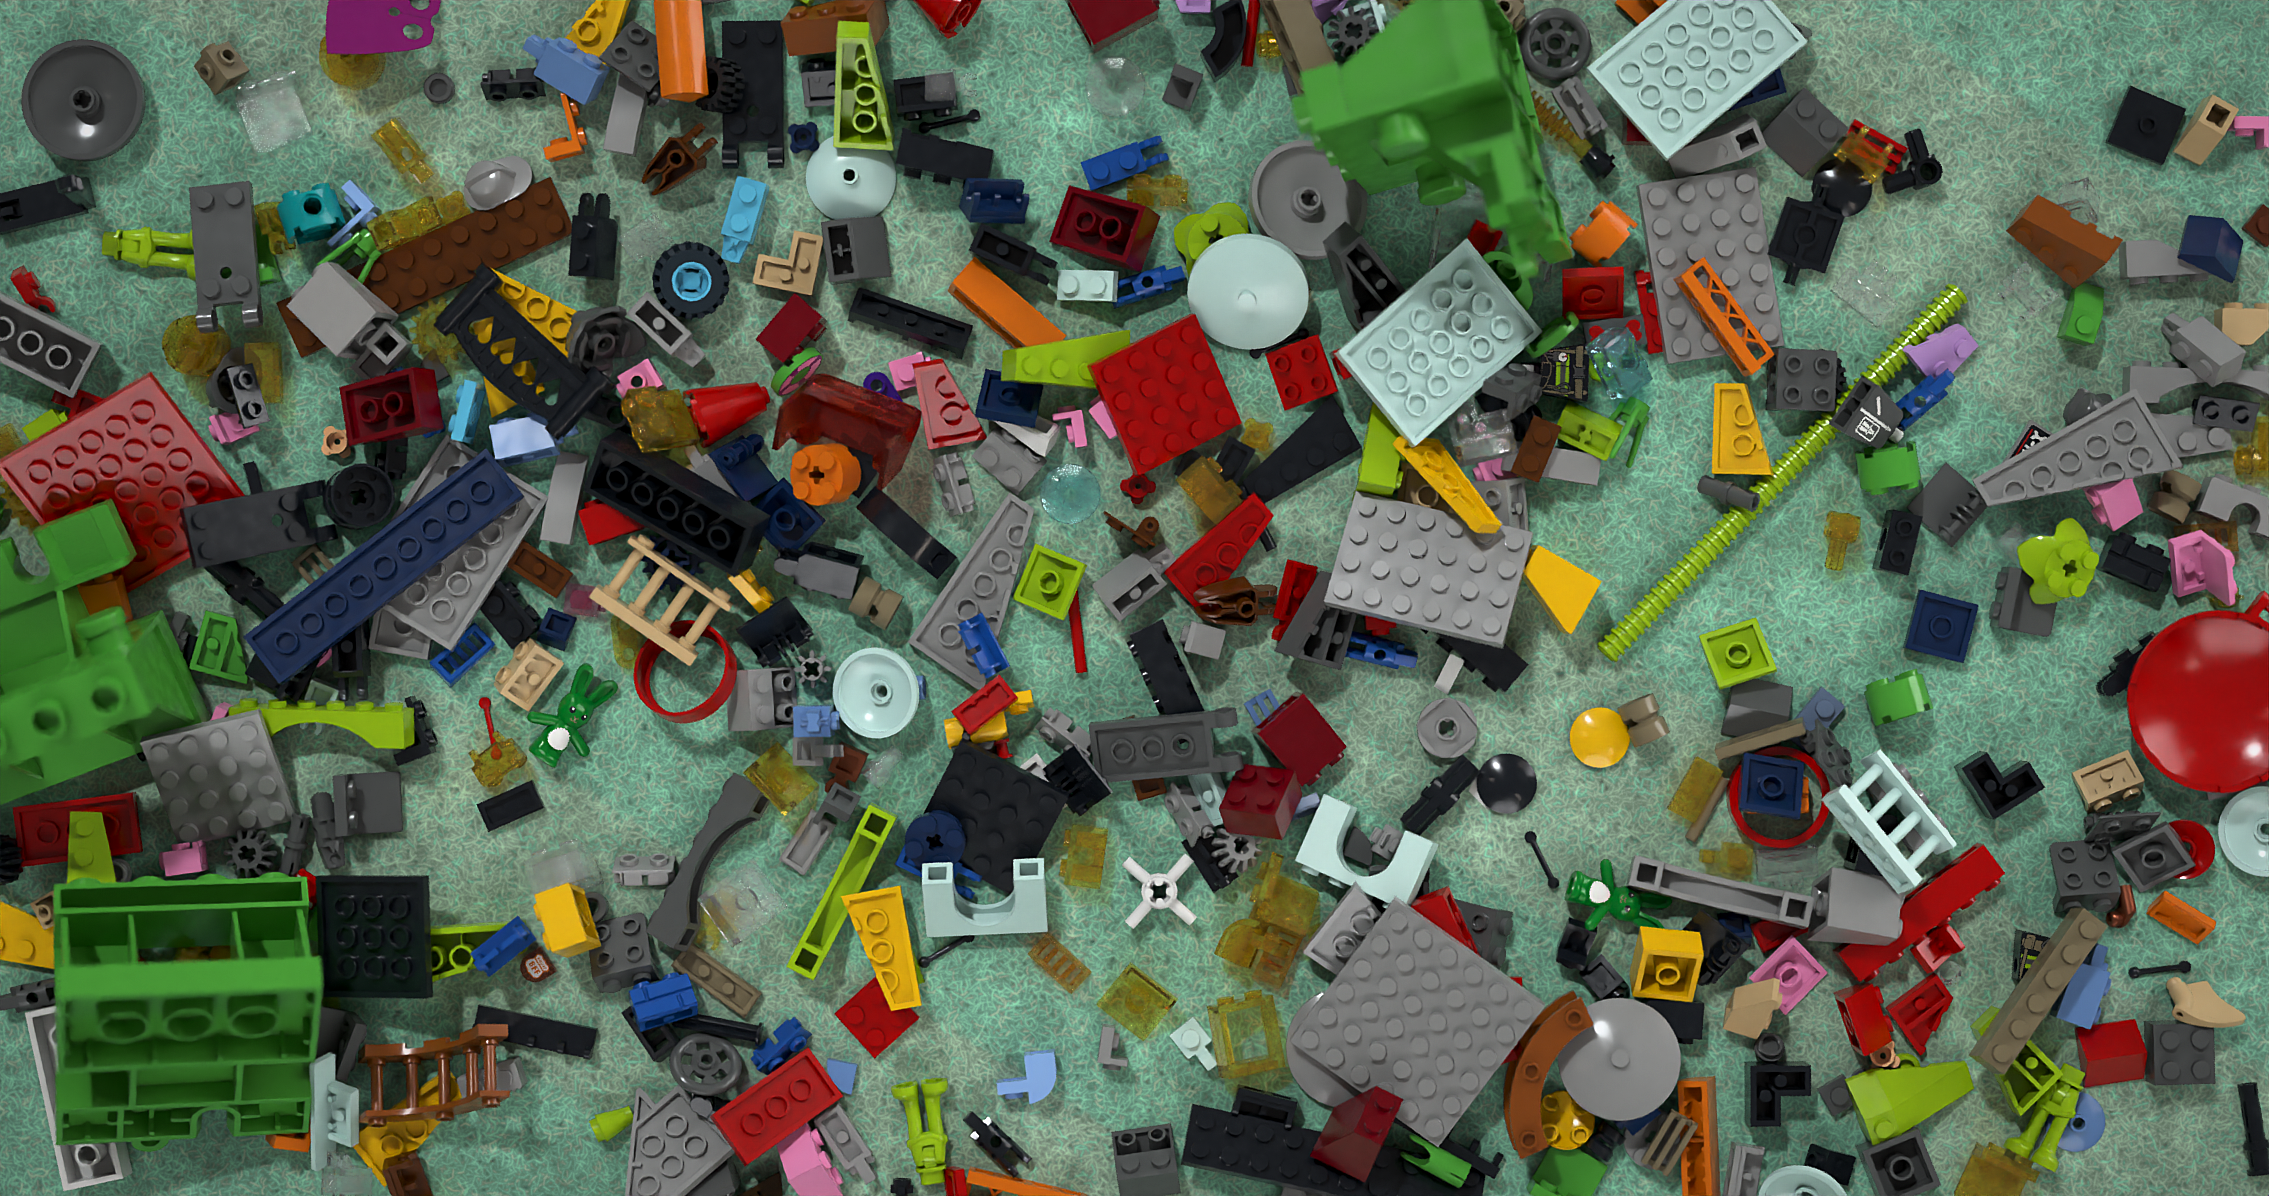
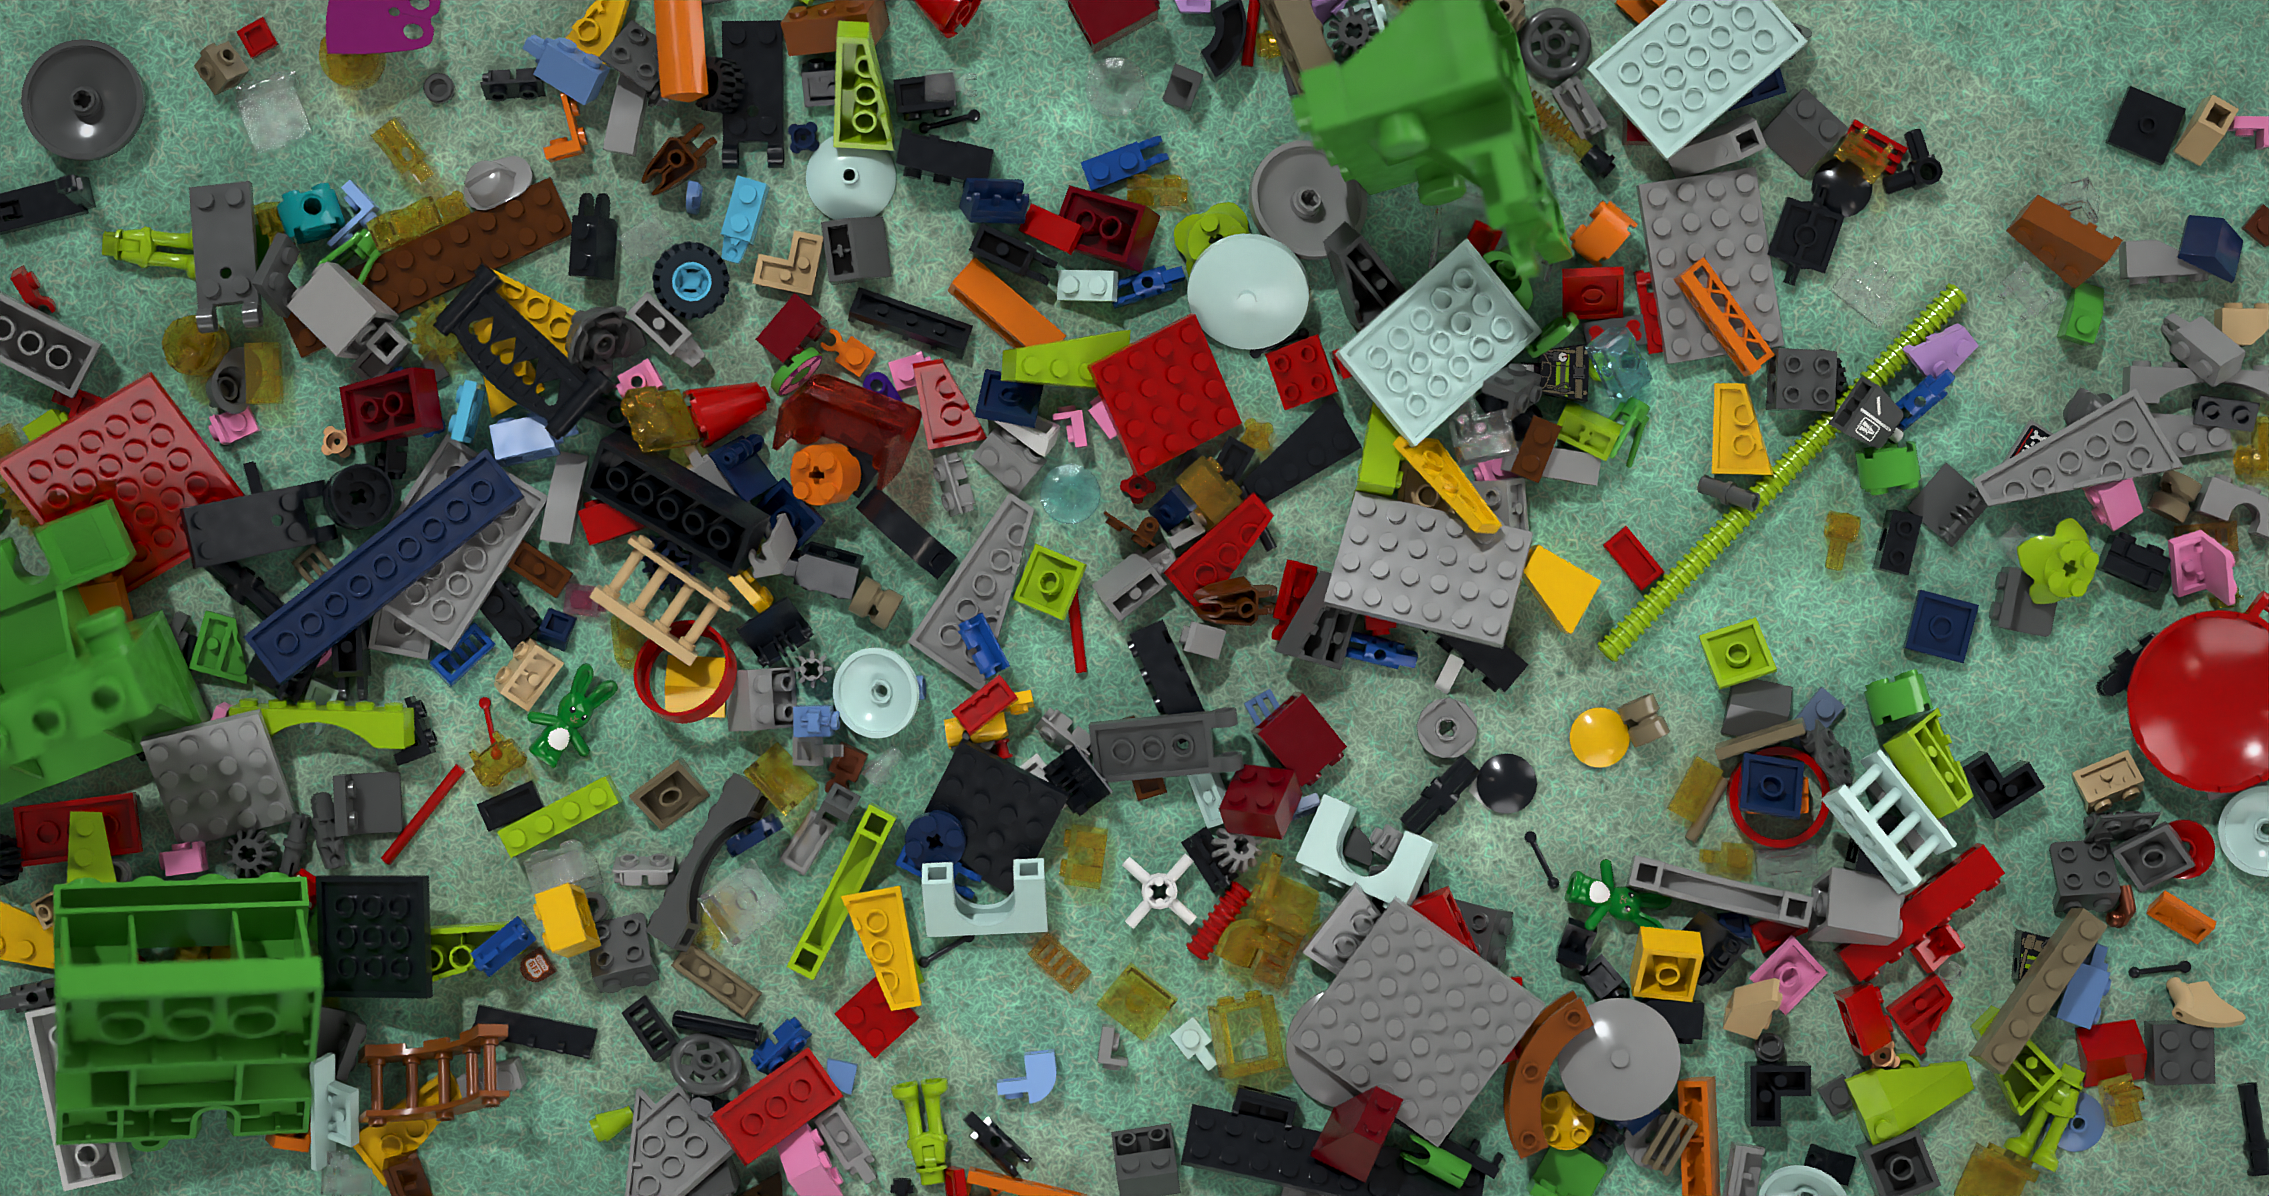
(247, 395): black hinge -> none
(257, 37): none -> red tile
(273, 273): none -> dark grey plate
(423, 814): none -> red bar
(560, 816): none -> lime brick
(663, 1001): blue brick -> none
(670, 794): none -> dark tan slope
(693, 202): none -> medium blue tile
(694, 684): none -> yellow slope
(760, 831): none -> dark blue plate
(775, 550): none -> light grey hinge
(852, 355): none -> orange plate
(1051, 229): none -> red tile
(1172, 508): none -> dark blue plate
(1181, 803): light grey hinge -> none
(1184, 534): none -> light grey bracket
(1218, 920): none -> red piece
(1633, 558): none -> red tile
(1928, 765): none -> lime wedge
(2120, 1100): none -> clear yellow brick

